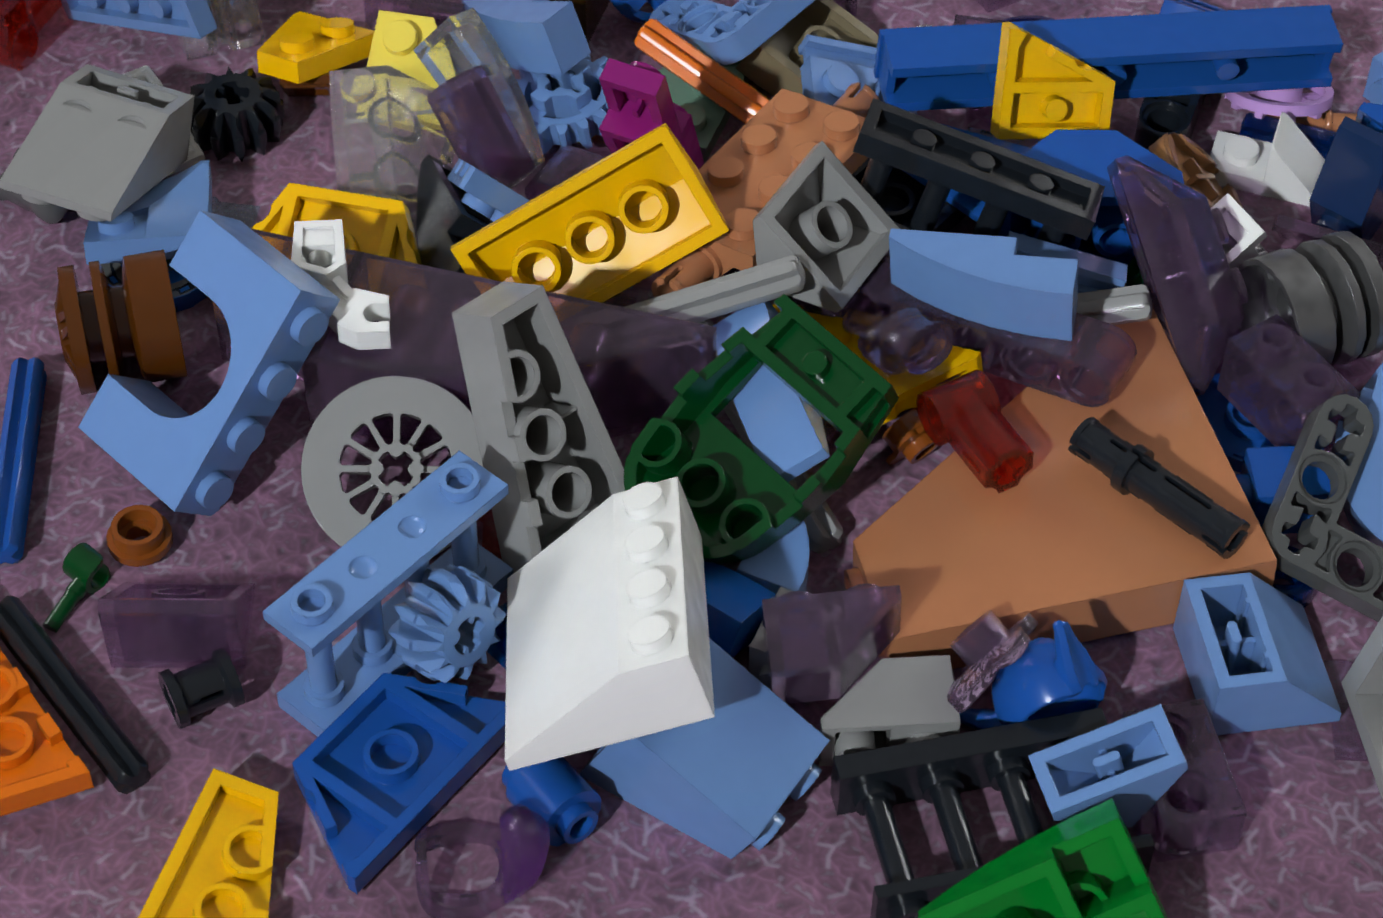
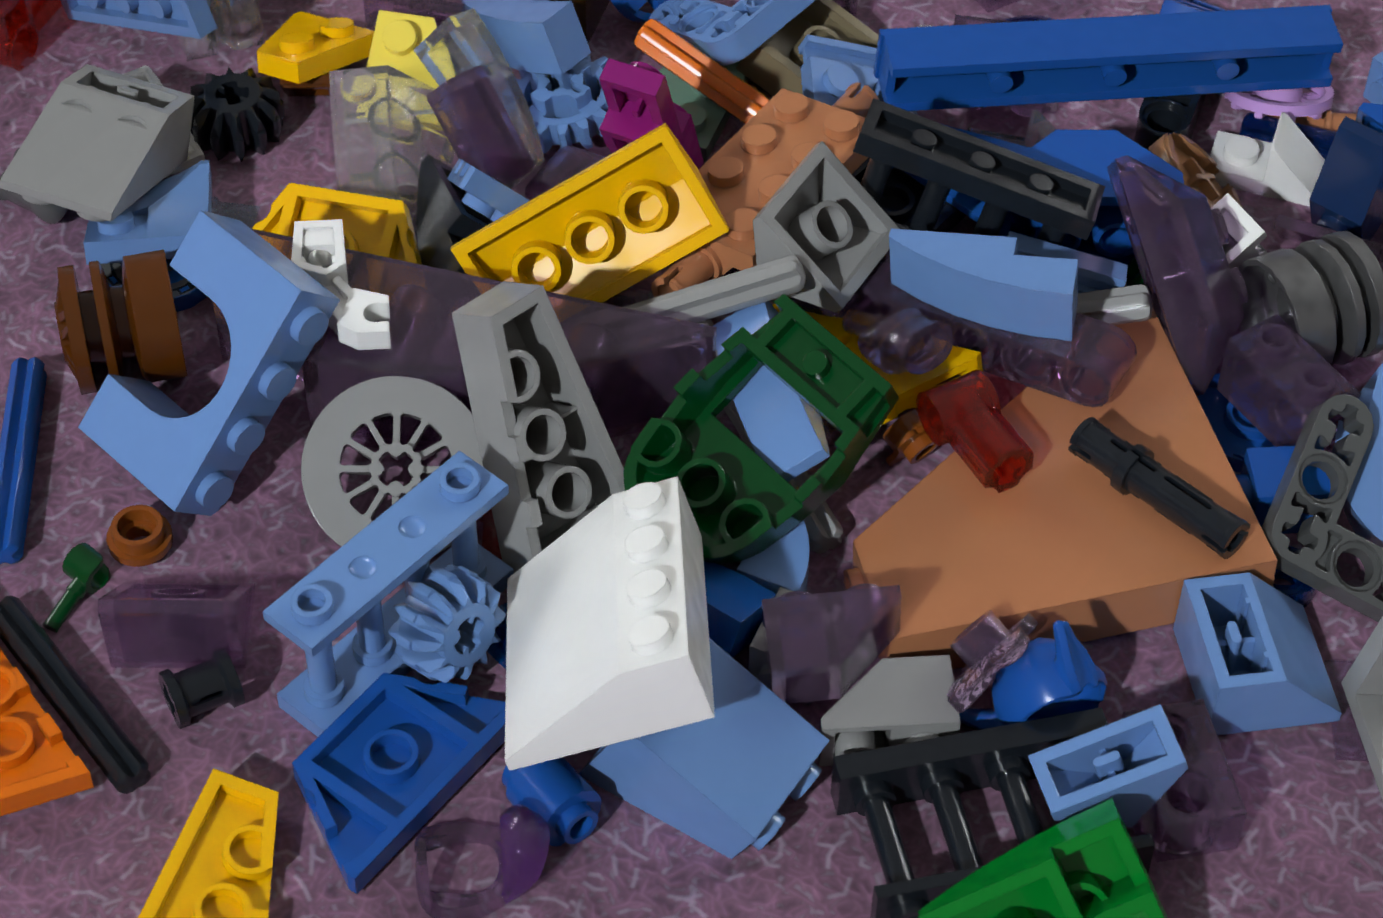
(1045, 89): yellow wing -> none

